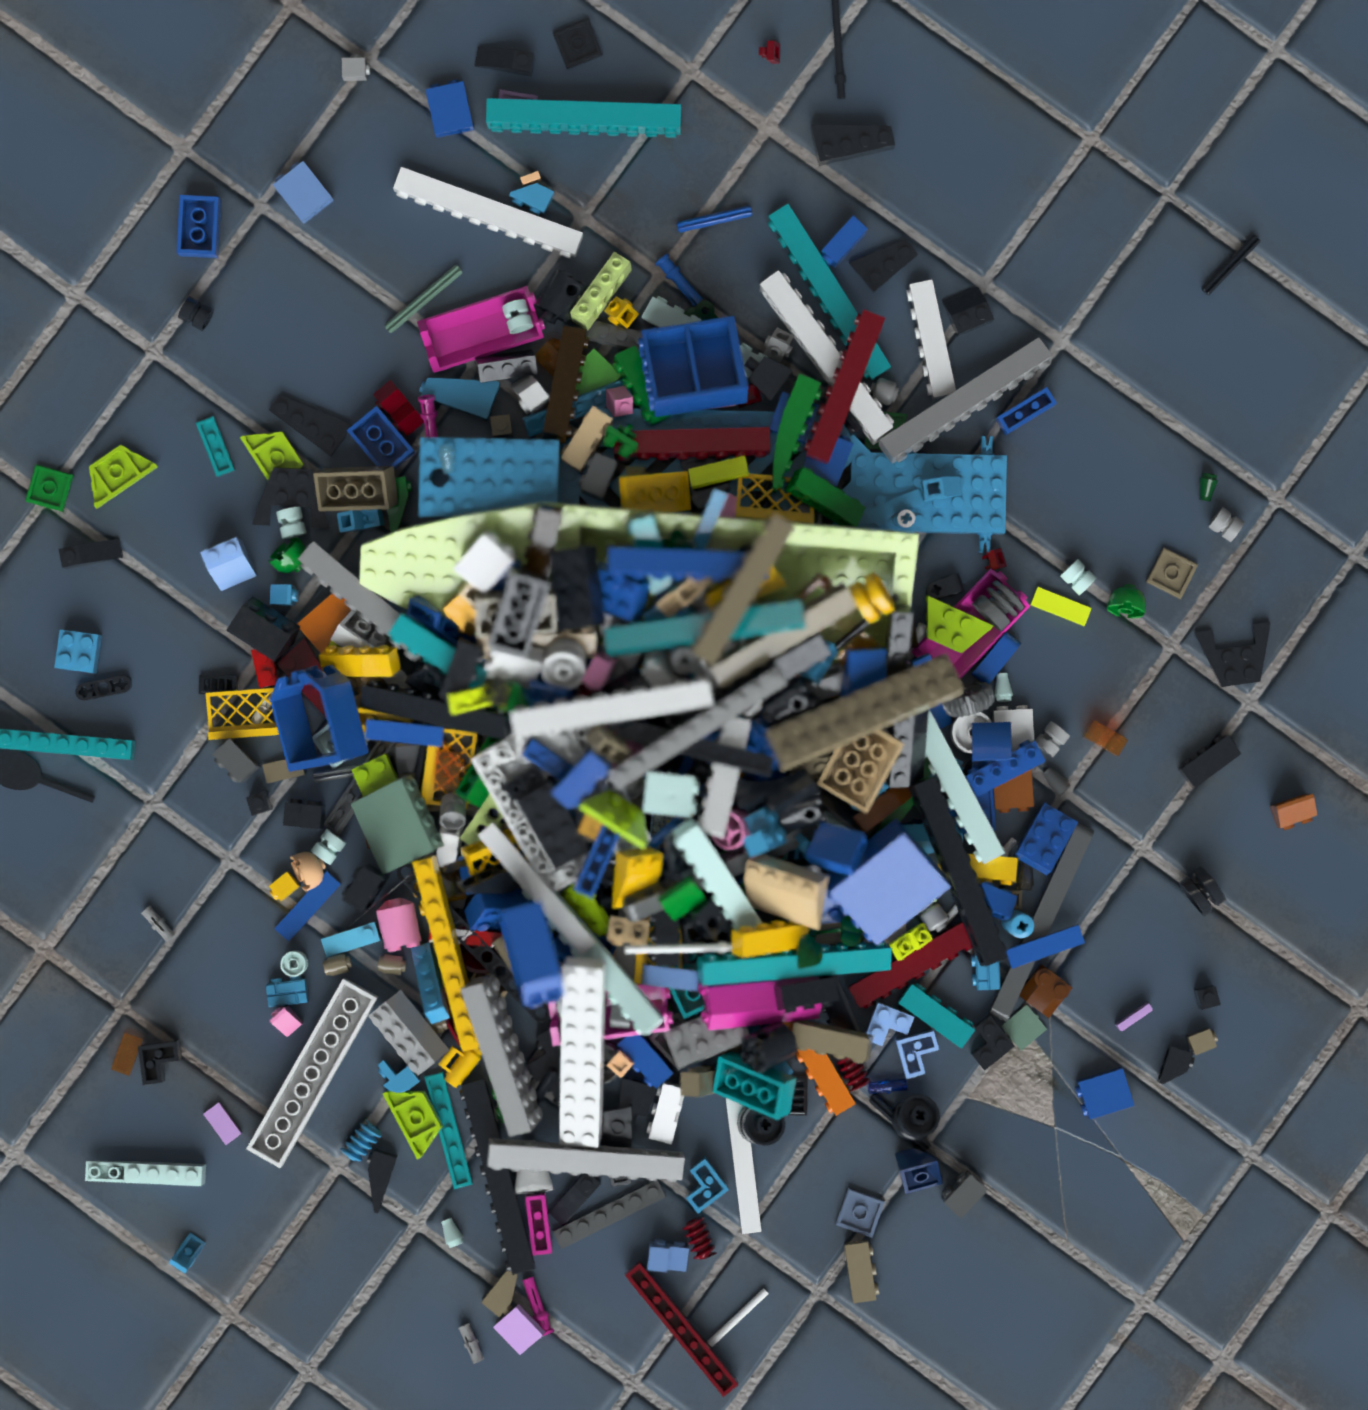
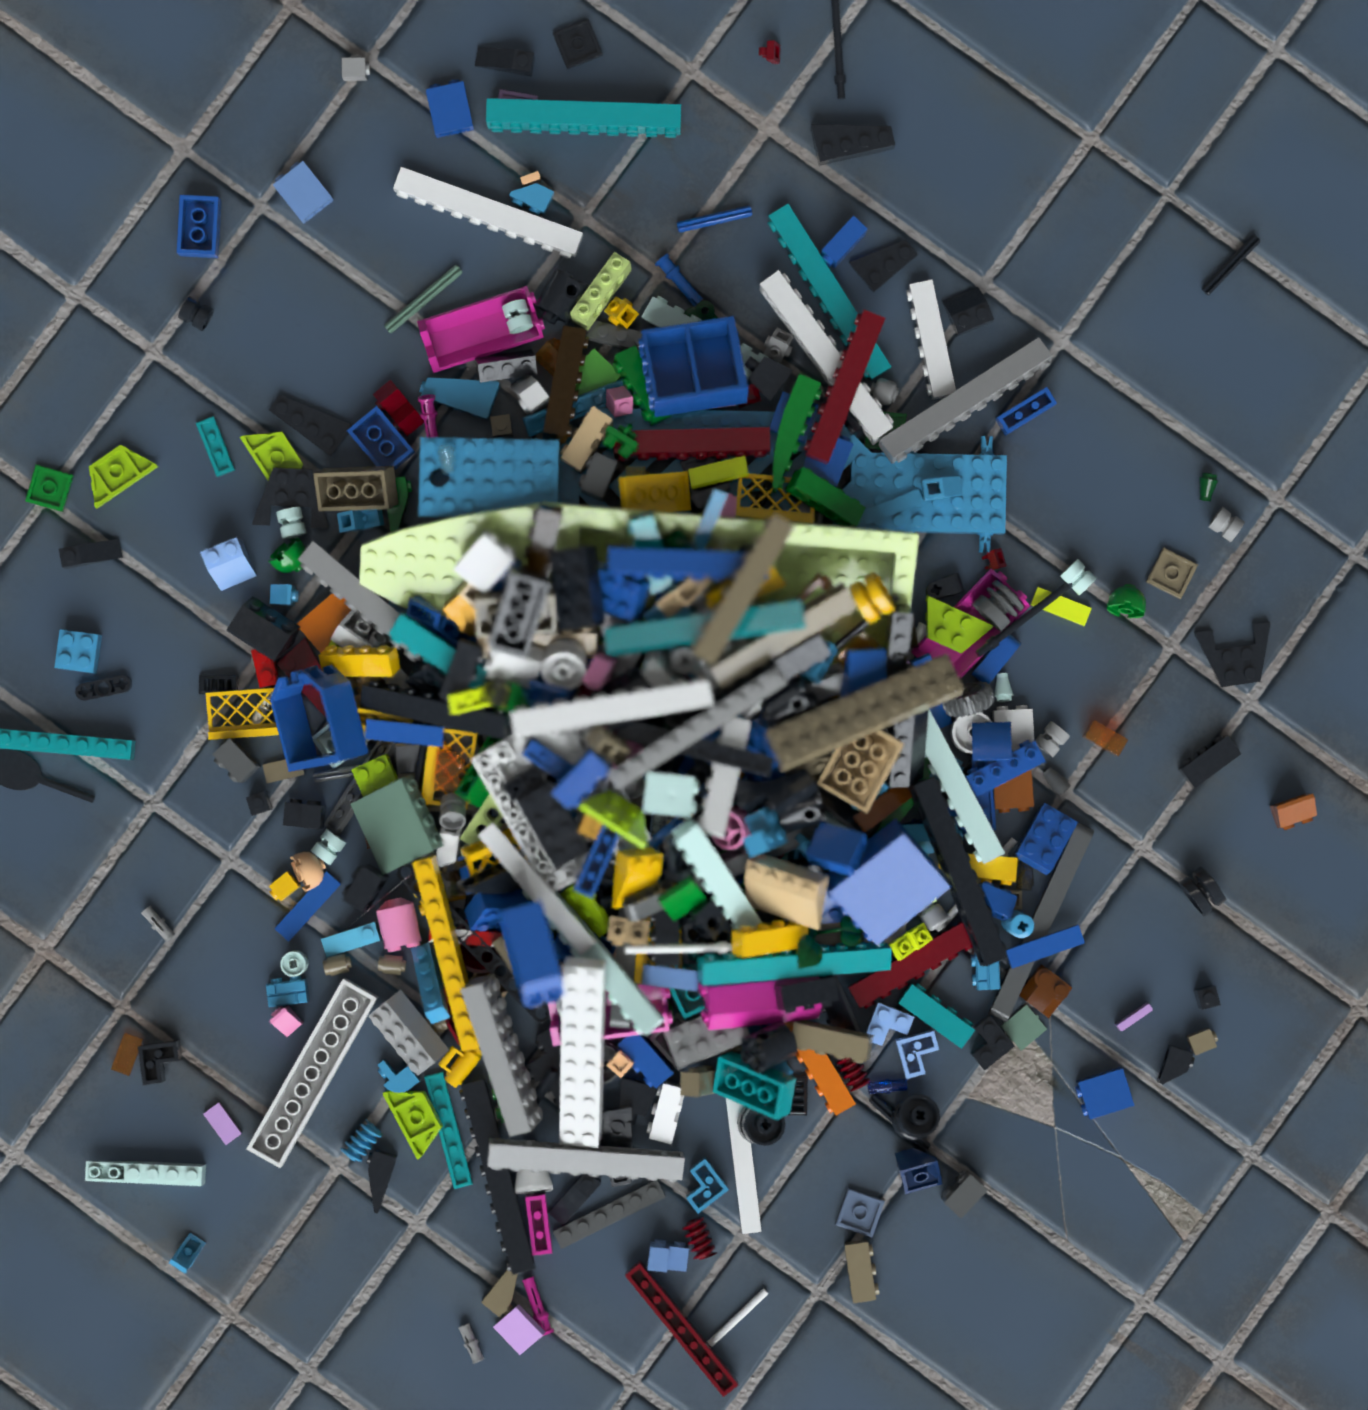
(451, 1233): light aqua cone -> none
(909, 523): white bush -> none
(993, 642): none -> black bar

